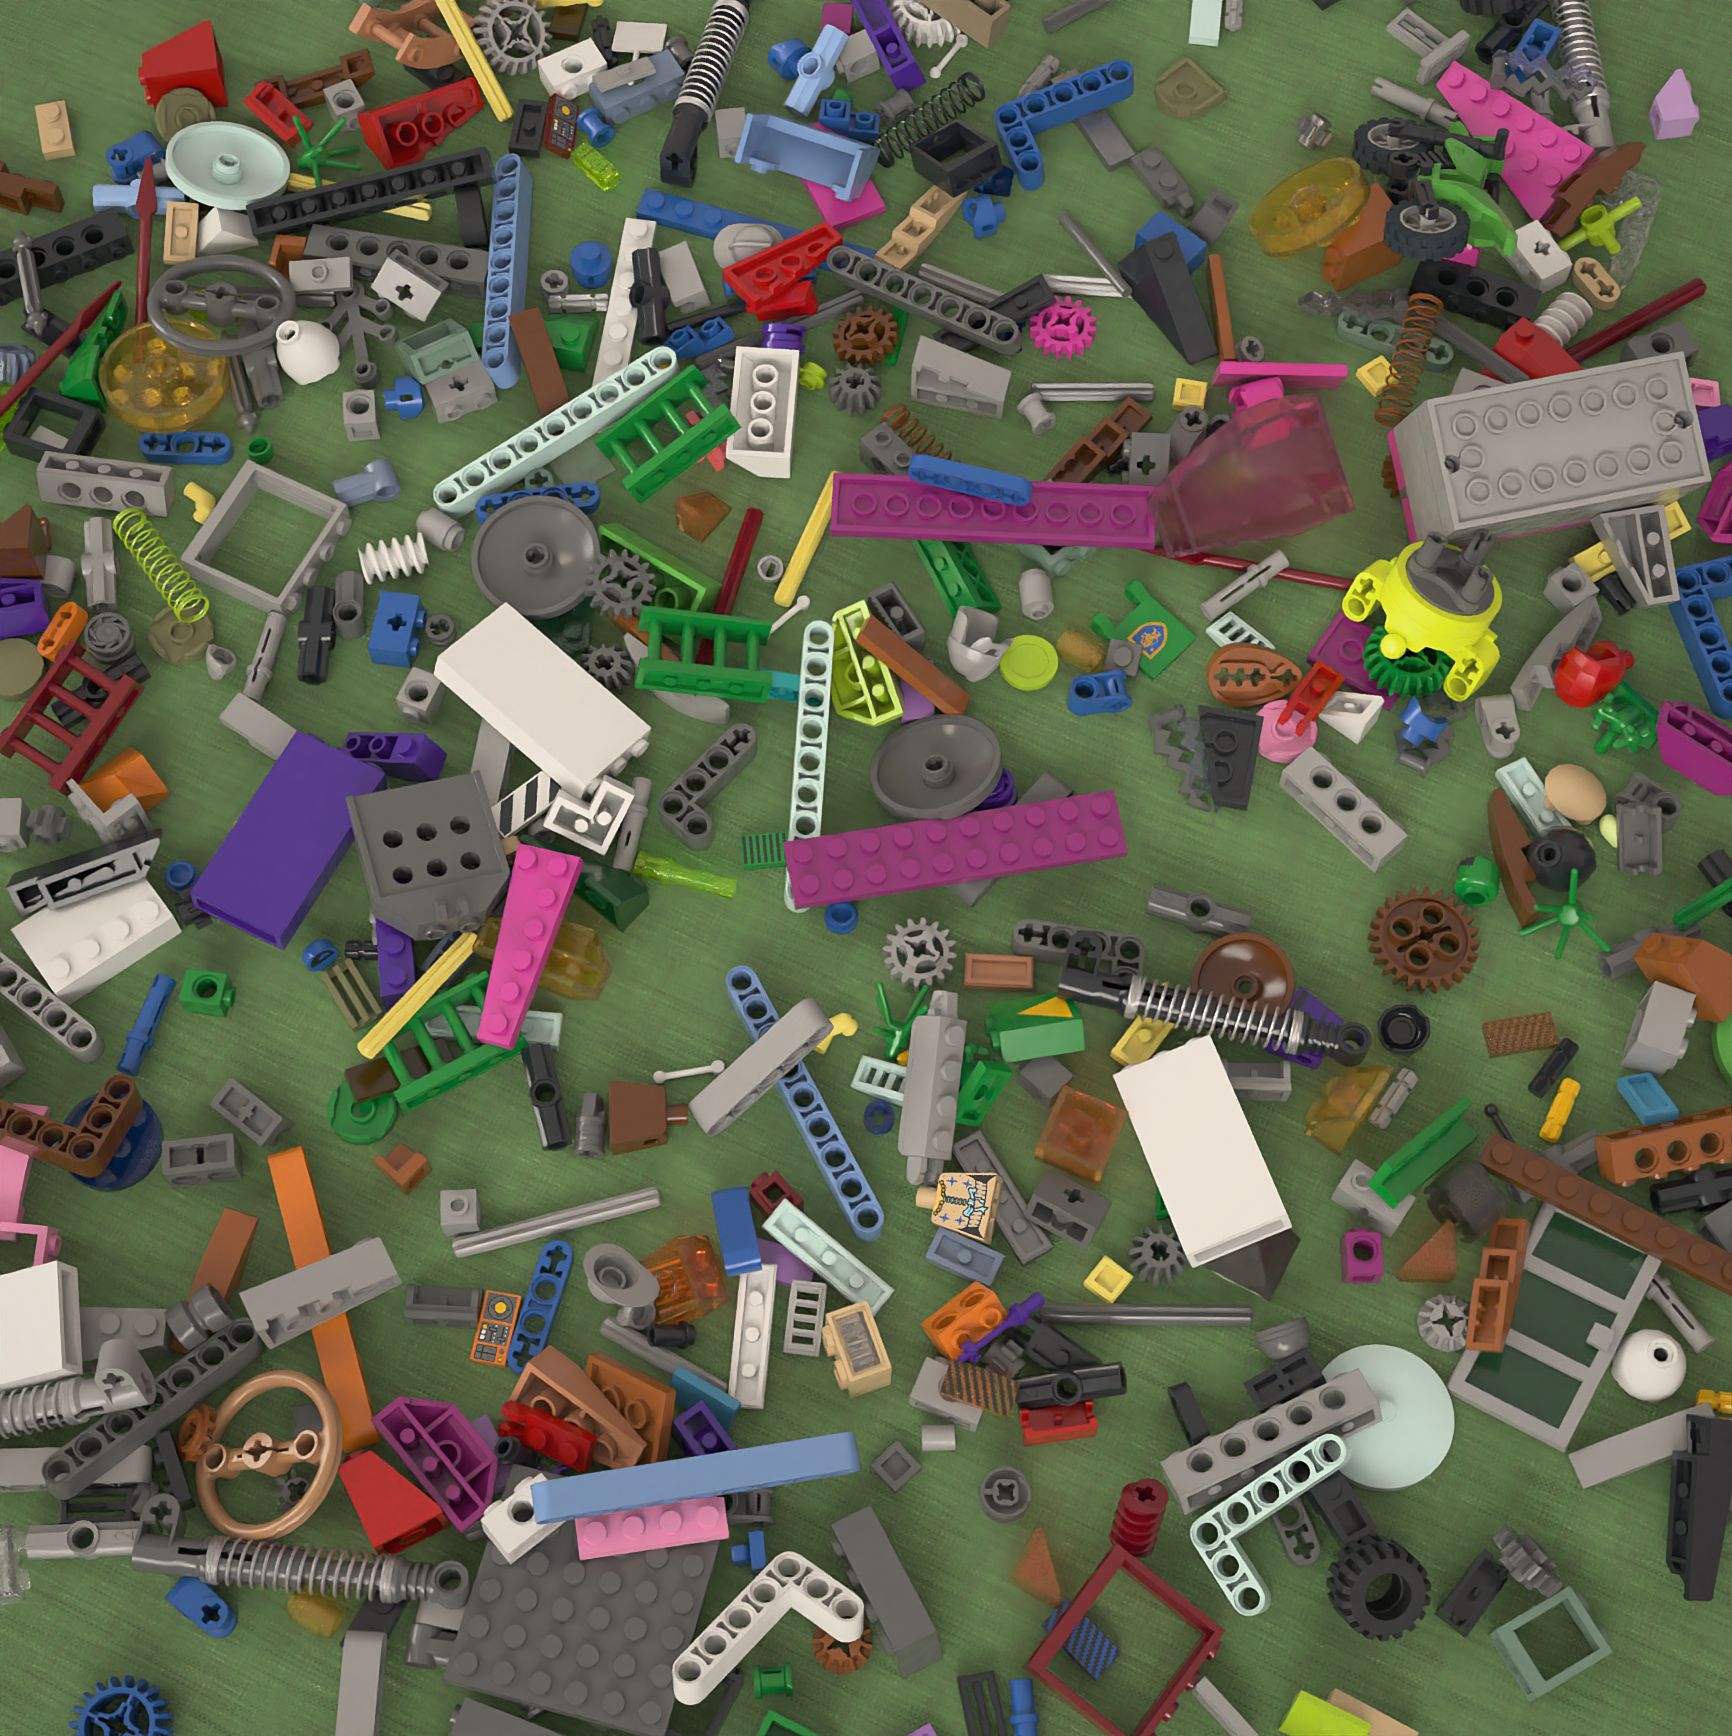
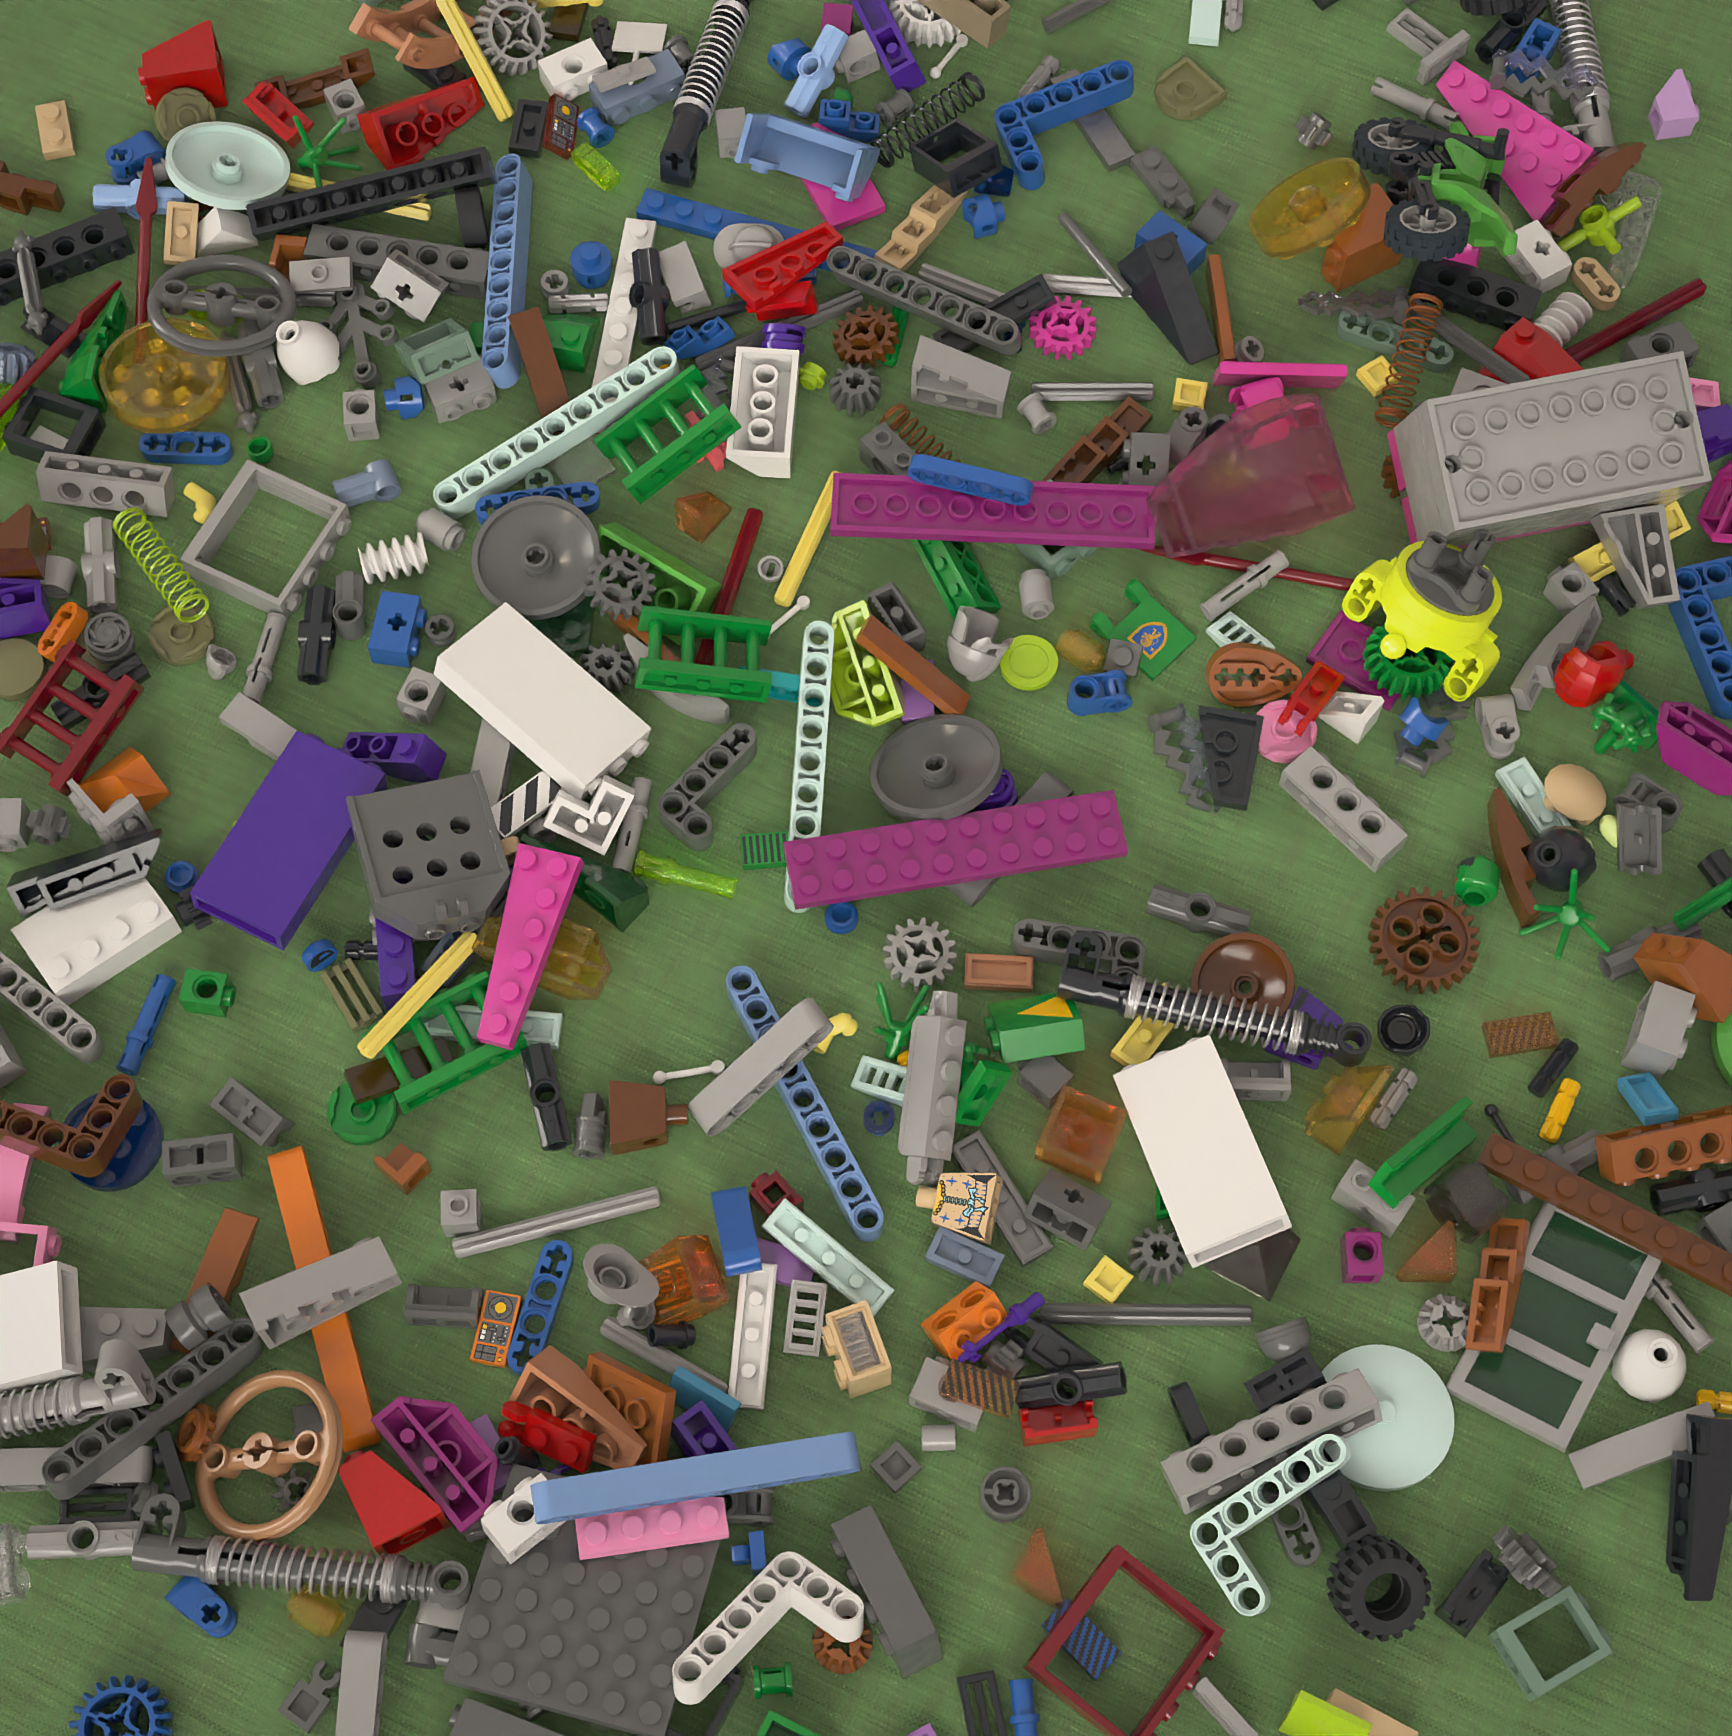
(307, 1701): none -> dark grey plate
(1139, 1516): dark red piece -> none

